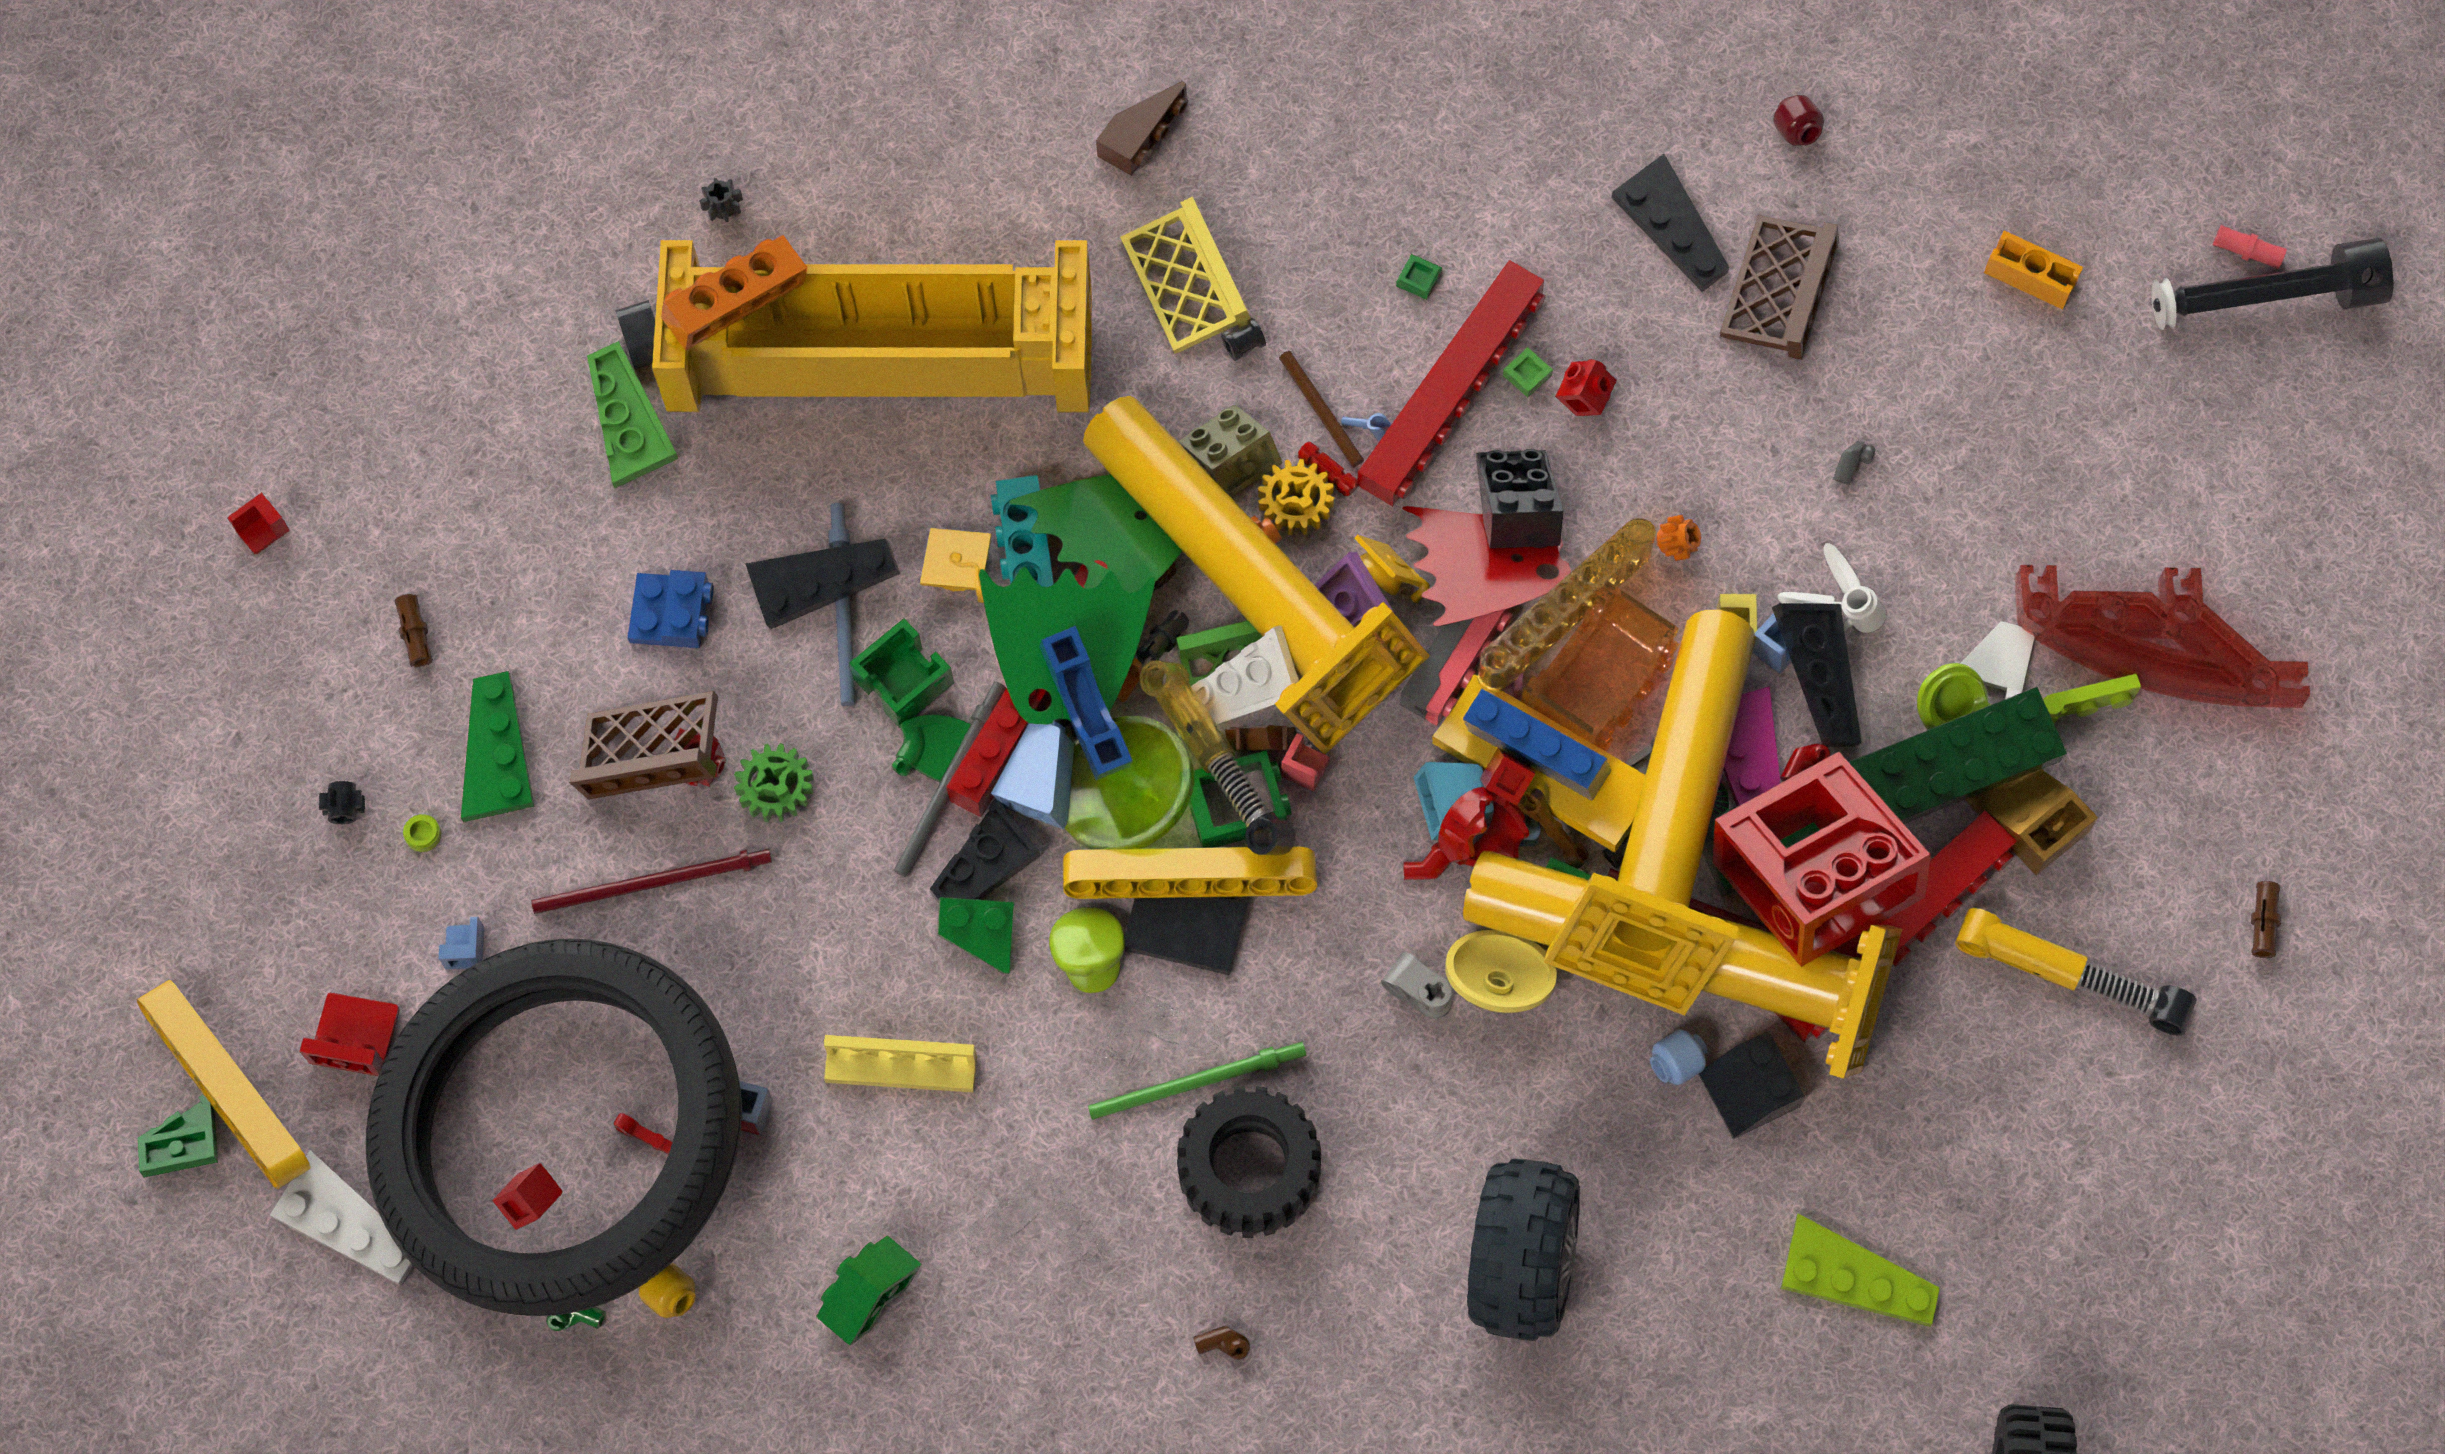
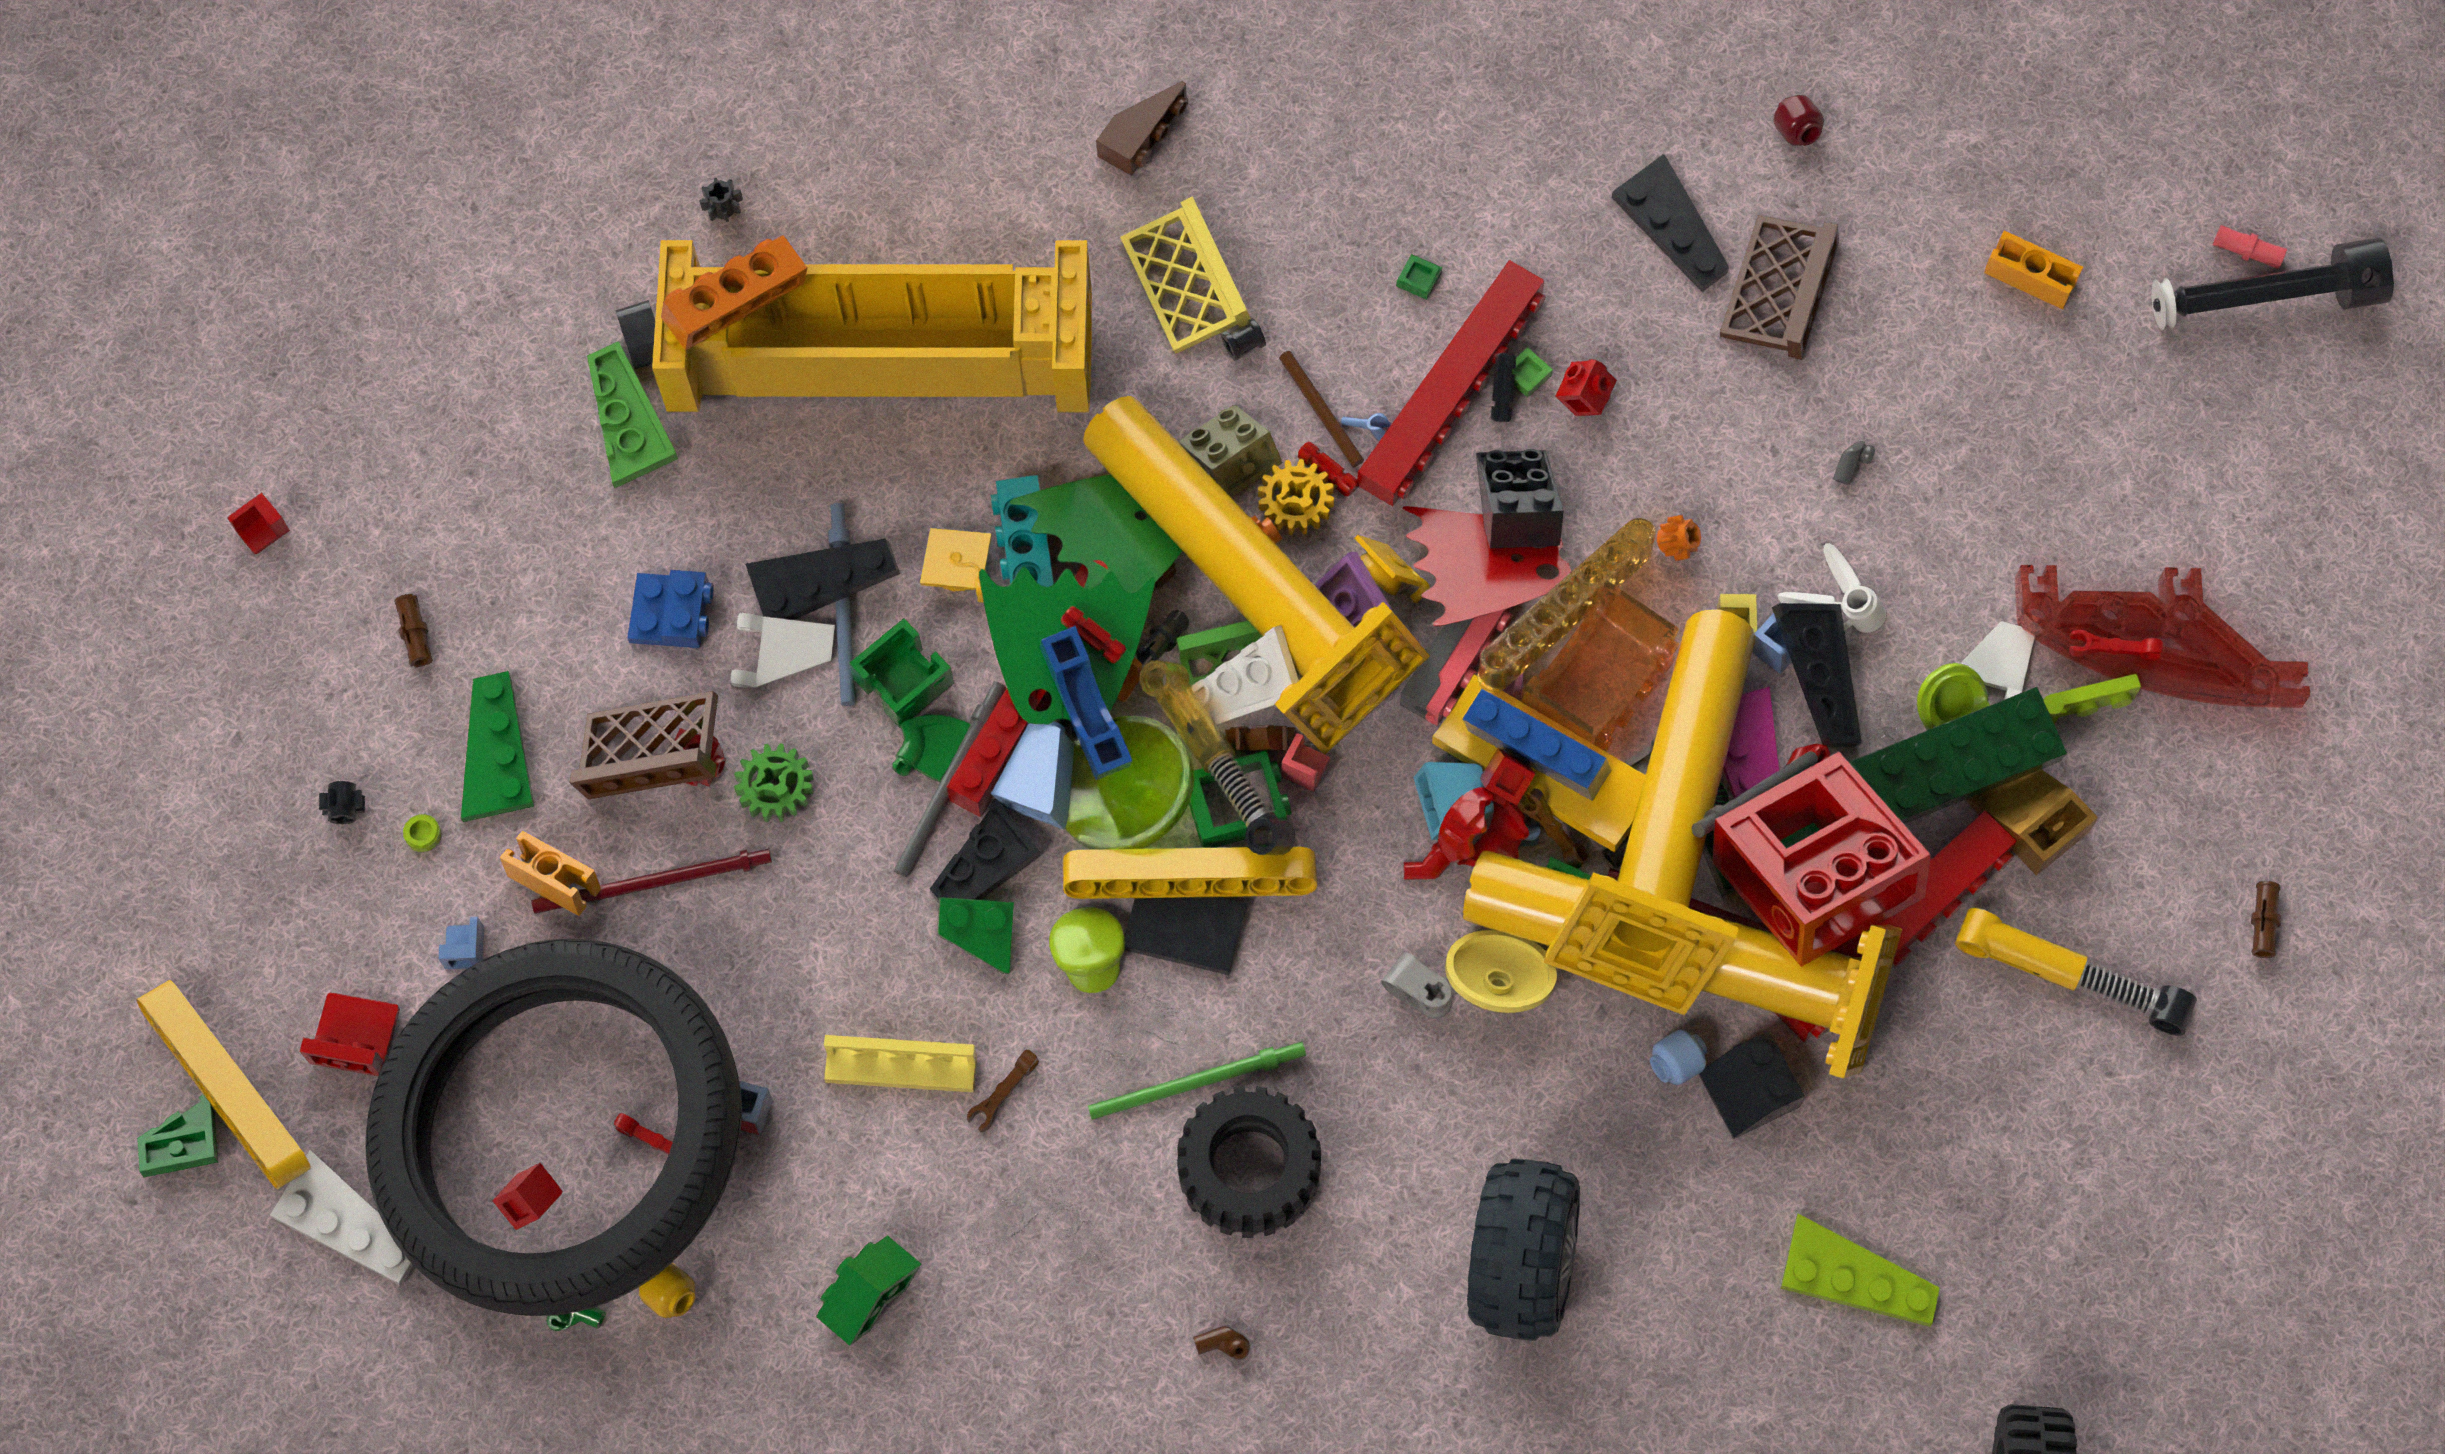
(547, 860): none -> light orange piece
(784, 648): none -> white flag
(1023, 1067): none -> reddish brown piece
(1093, 634): none -> red axle
(1503, 387): none -> black axle
(1707, 824): none -> dark grey bar
(2148, 648): none -> red piece

